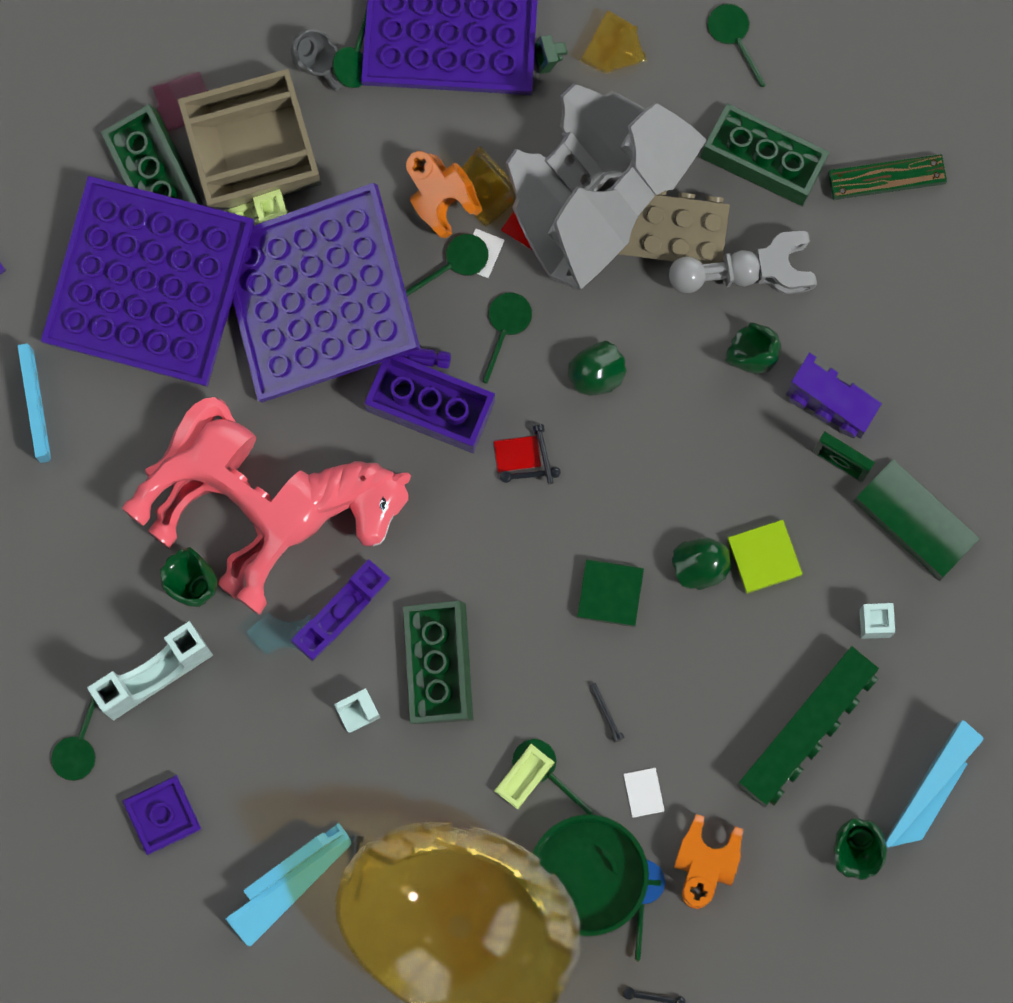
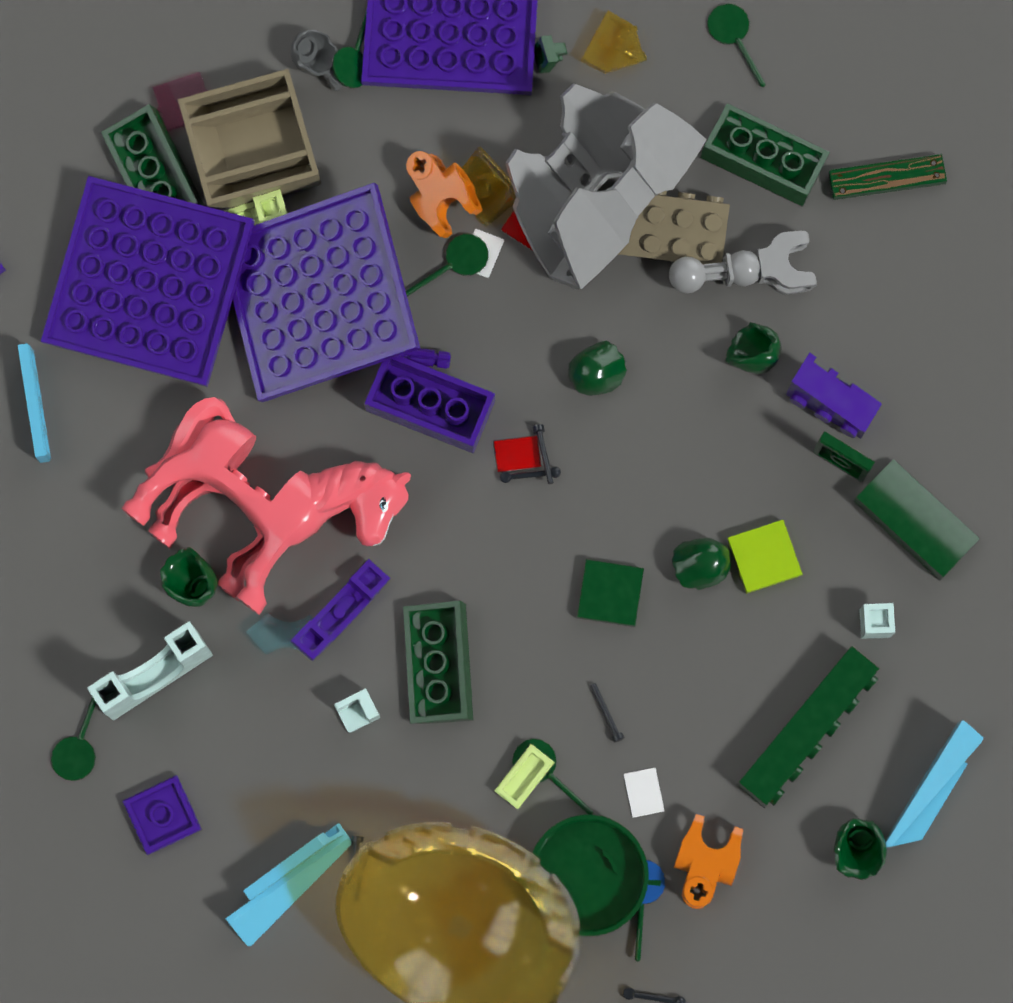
(509, 316): dark green piece -> none

